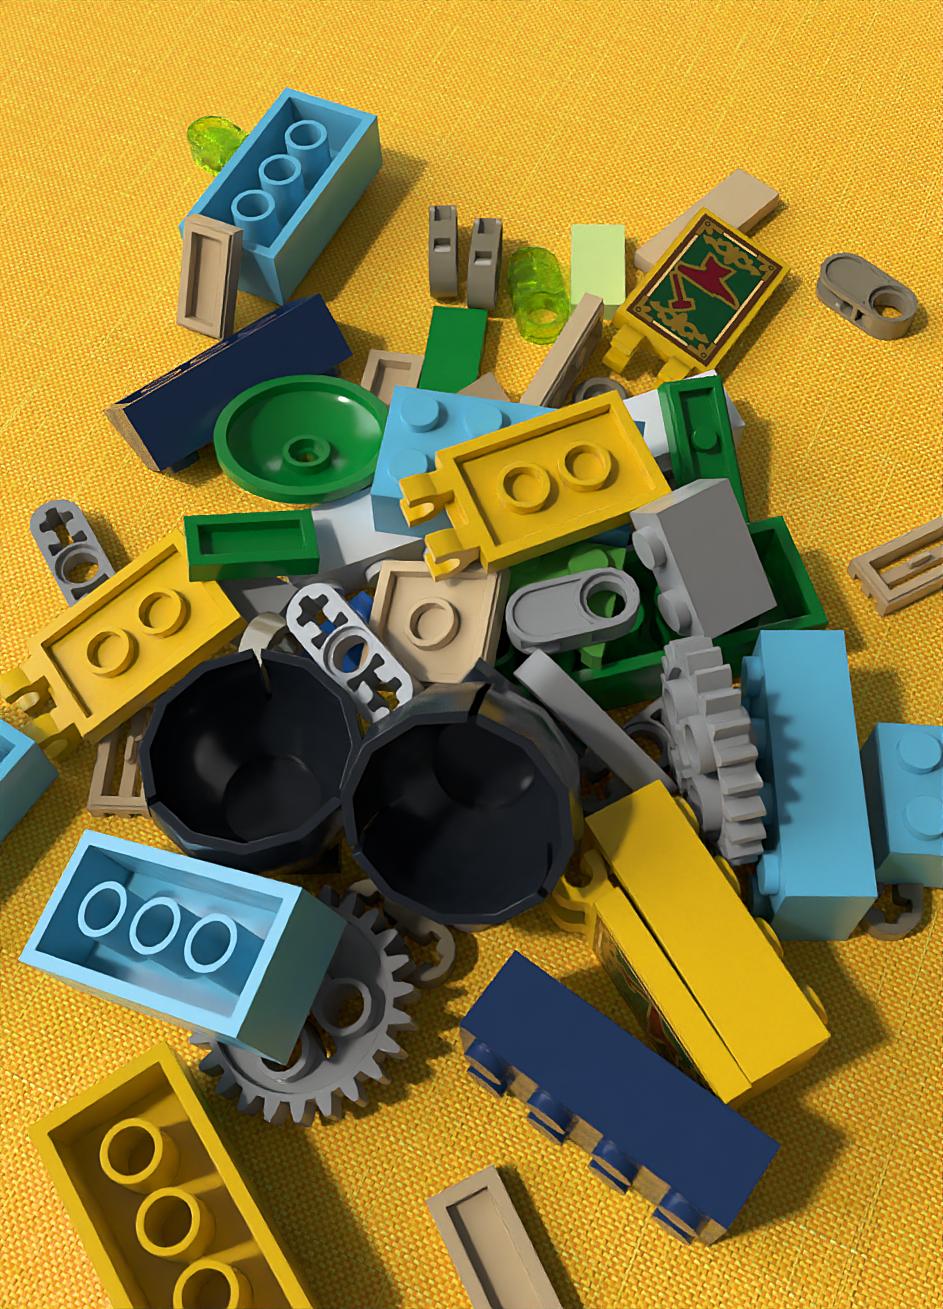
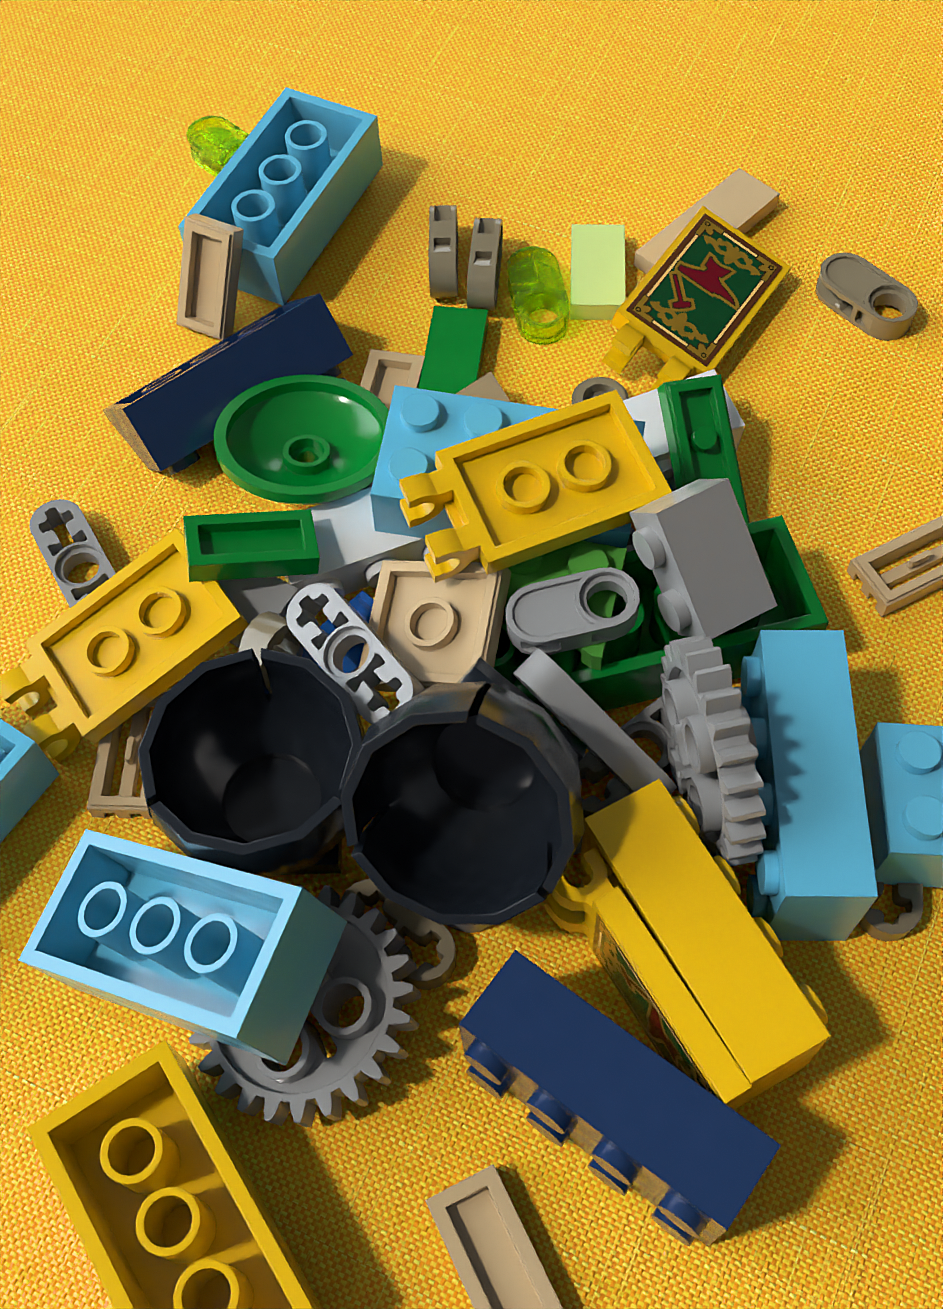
(568, 355): tan tile -> none

